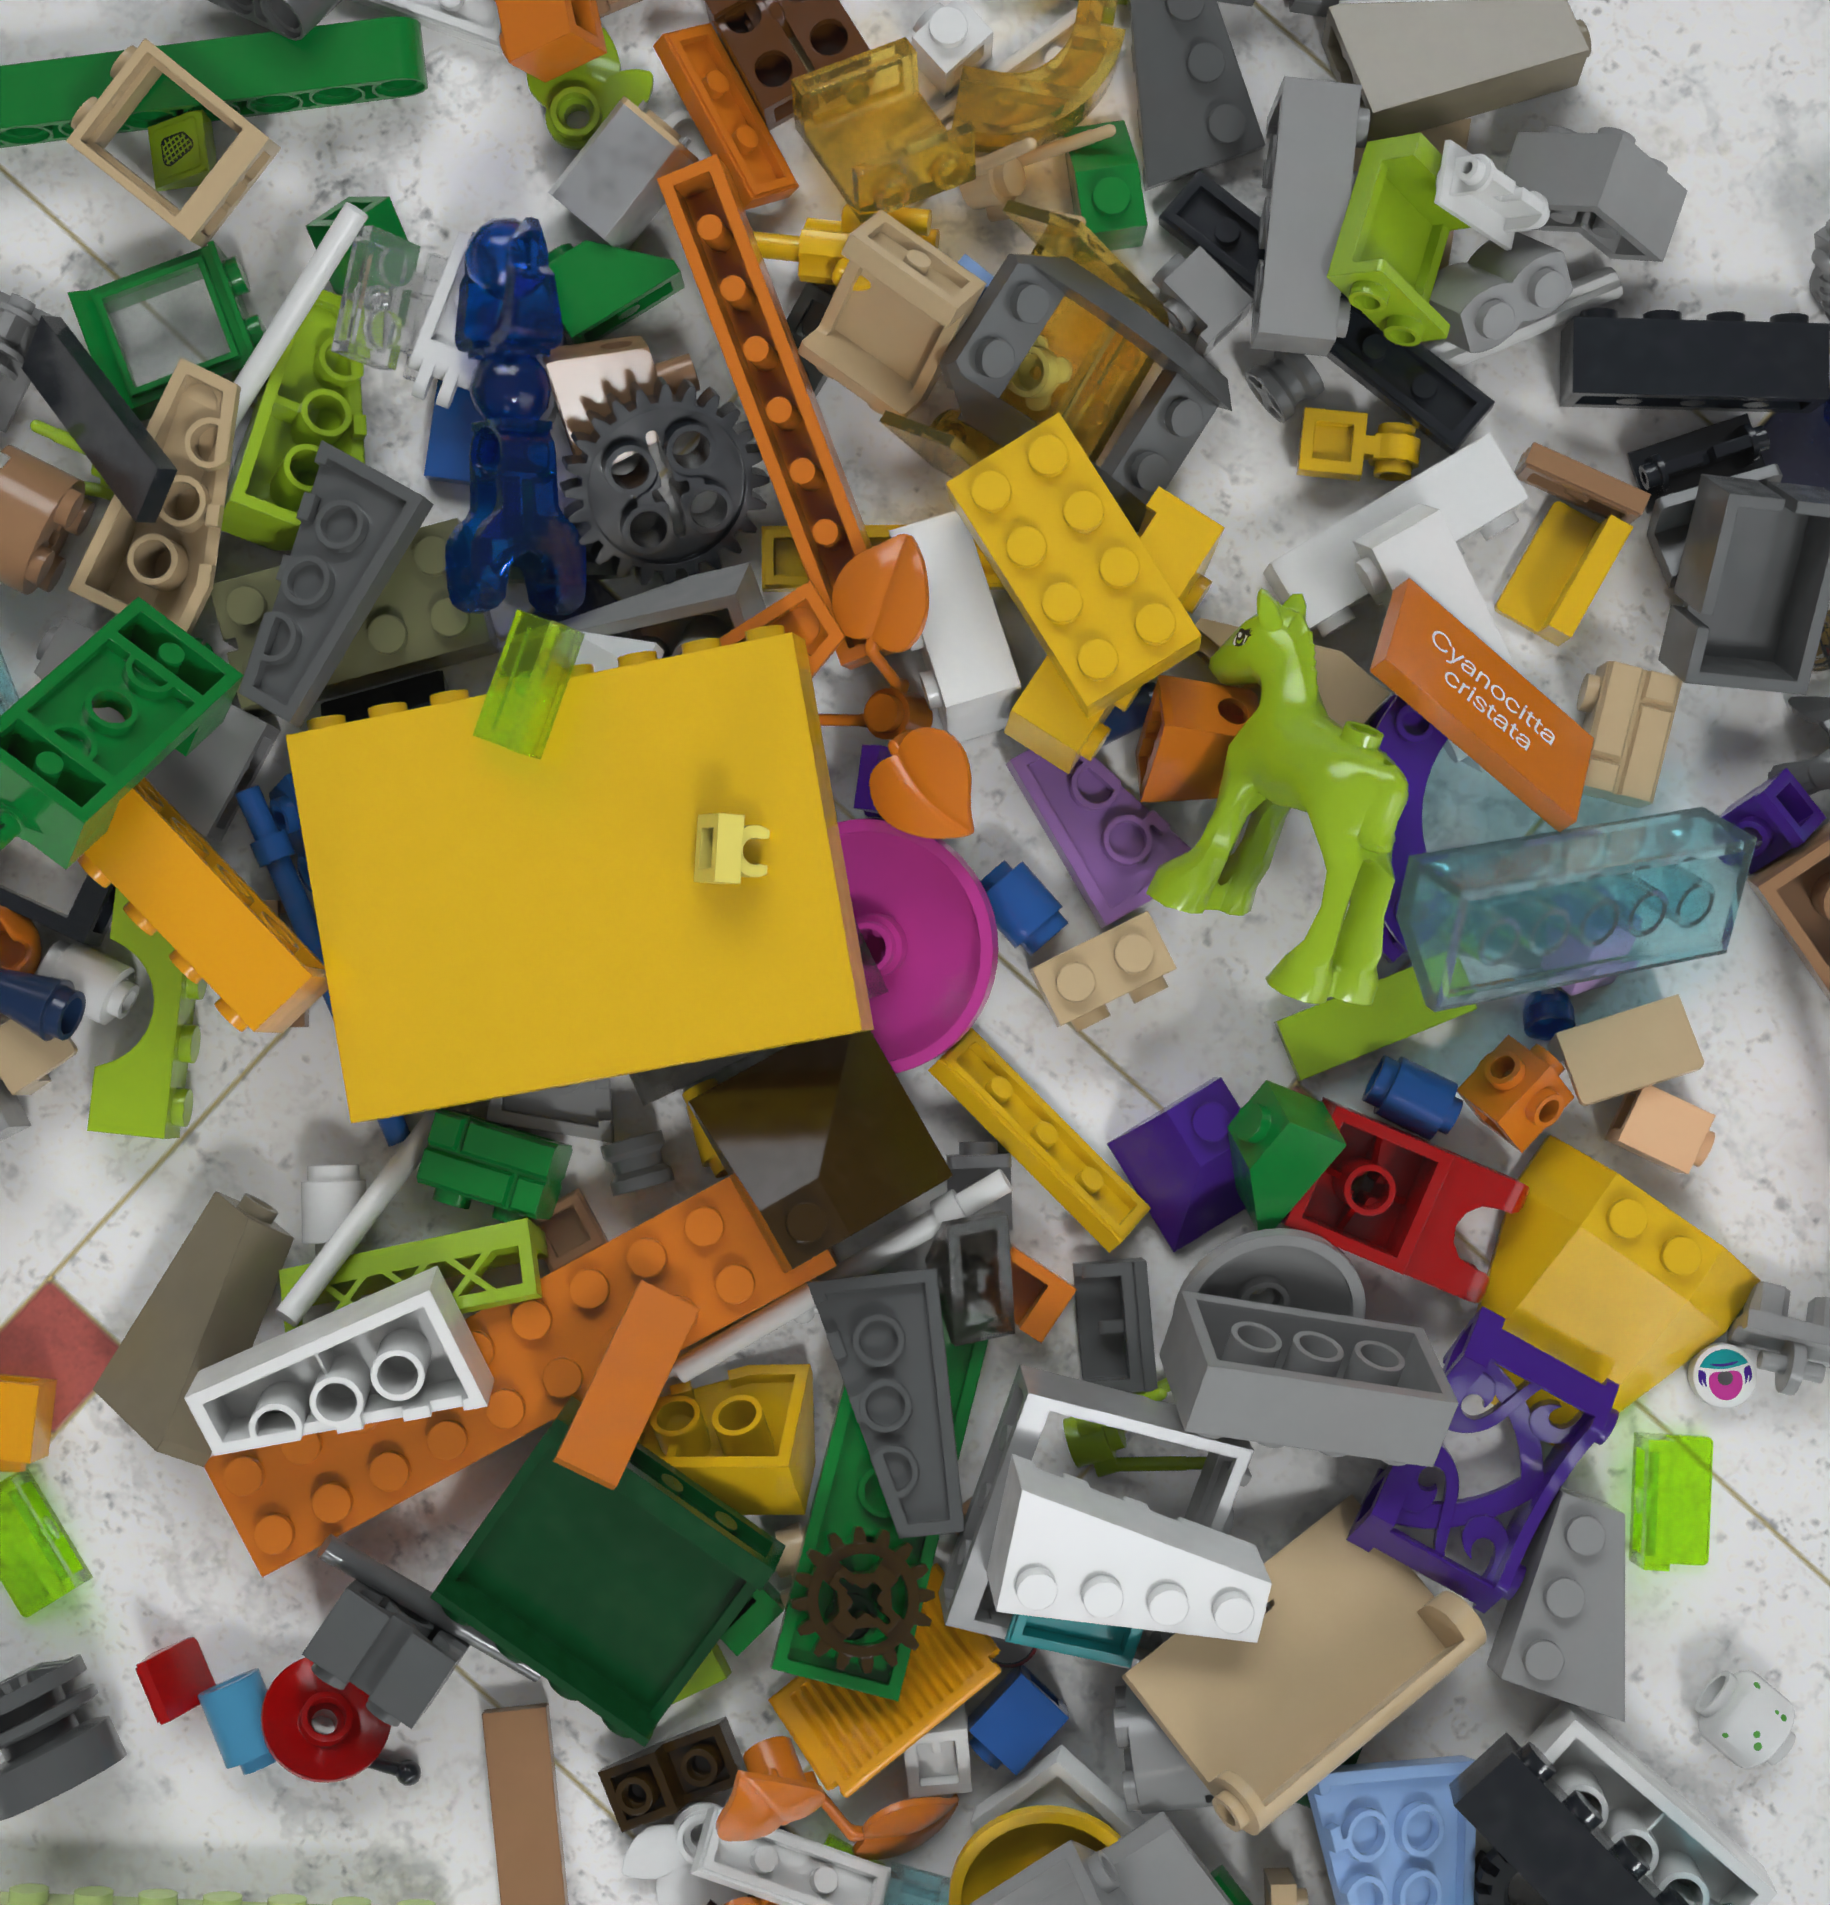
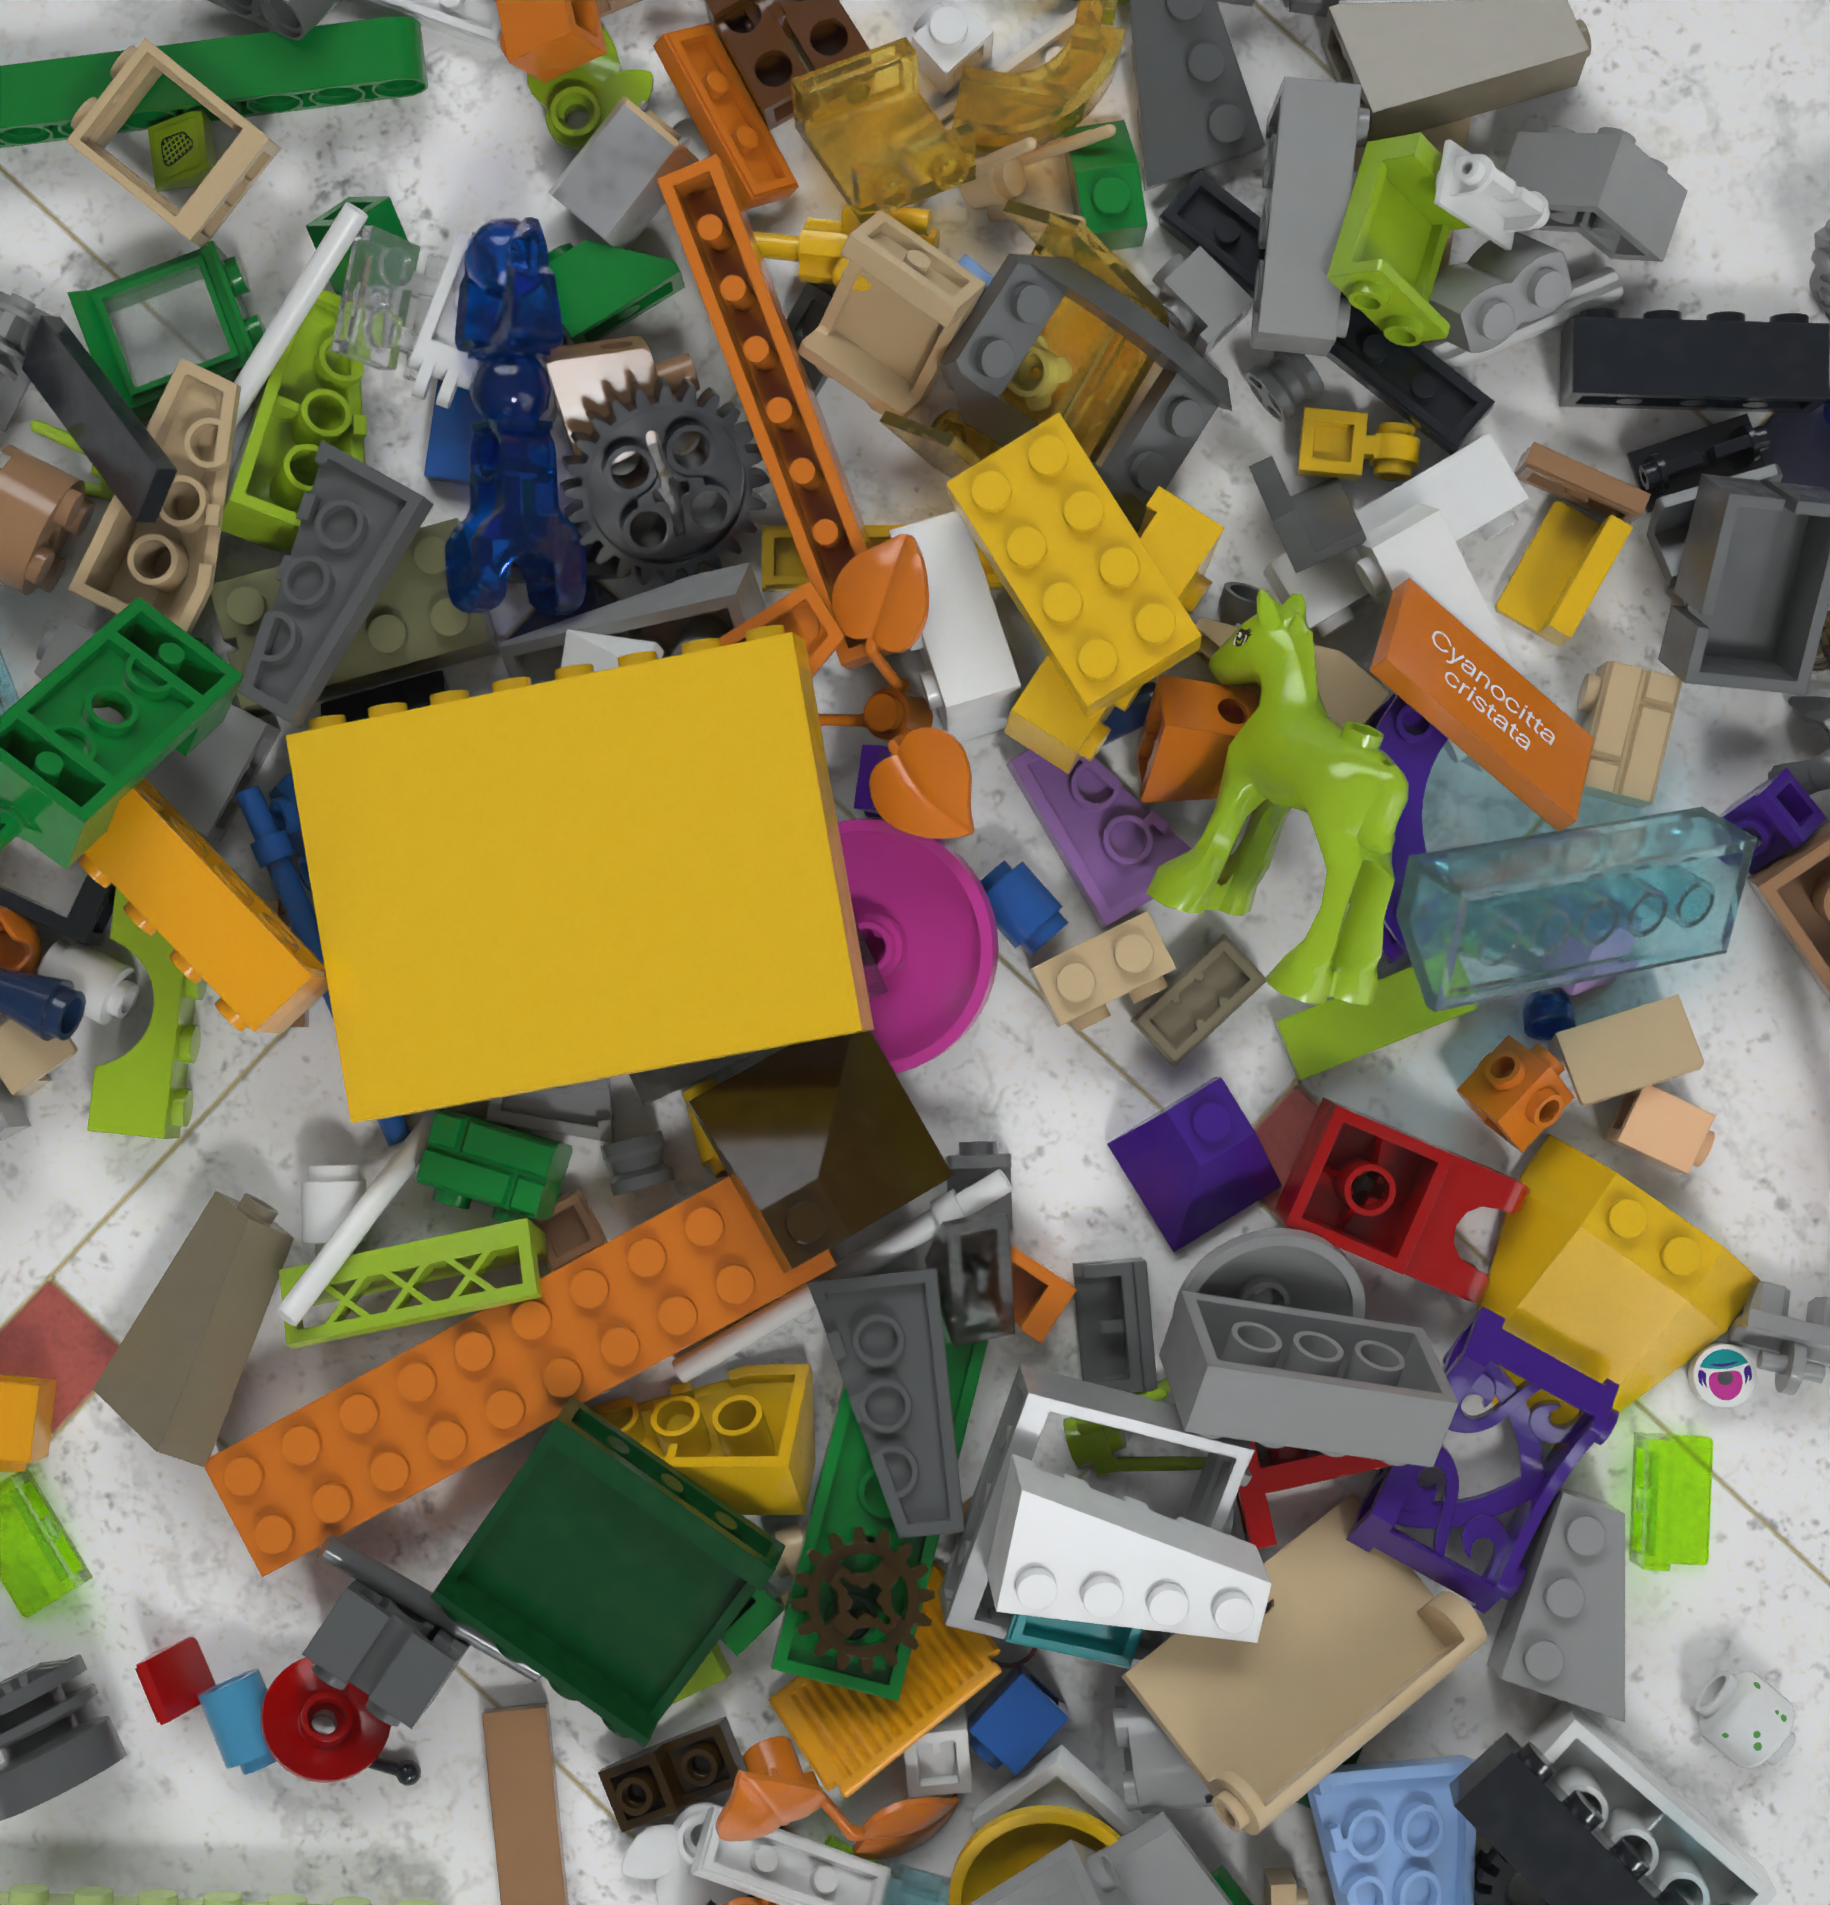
(357, 1366): white wedge -> none
(529, 684): clear neon green panel -> none
(626, 1385): orange tile -> none
(720, 849): light yellow tile -> none
(1040, 1140): yellow tile -> none
(1198, 1000): none -> dark tan plate
(1237, 603): none -> dark grey hinge
(1280, 1150): green slope -> none
(1284, 1470): none -> red bracket
(1311, 523): none -> dark grey panel
(1413, 1097): blue brick -> none

